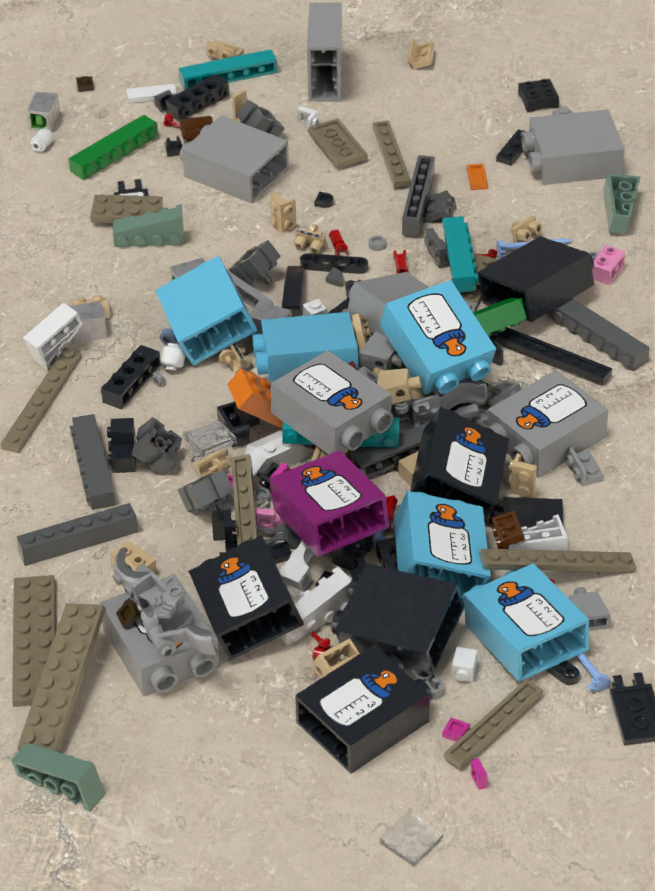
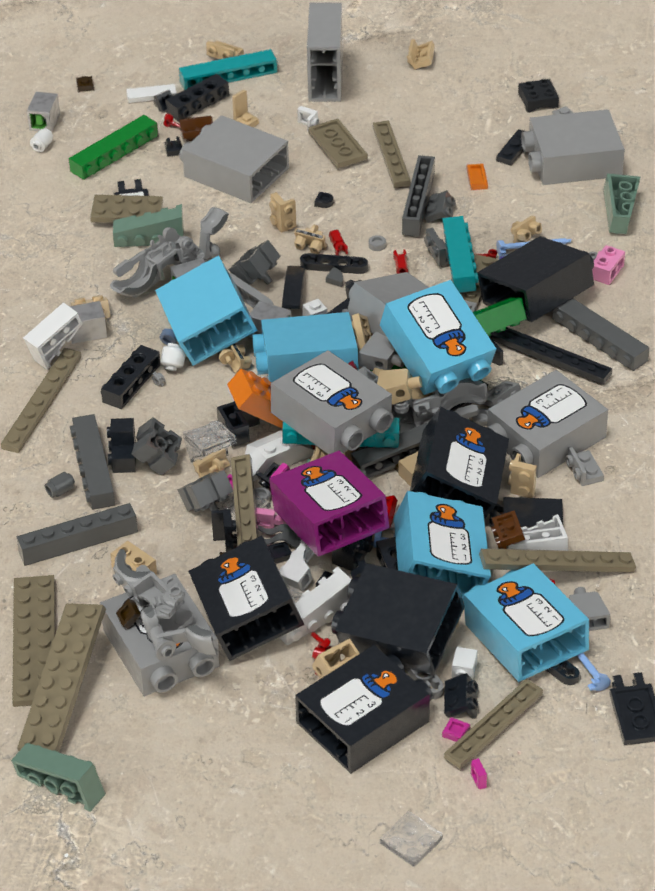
(59, 484): none -> dark grey brick
(167, 251): none -> light grey piece
(259, 118): dark grey brick -> none
(460, 696): none -> black bracket

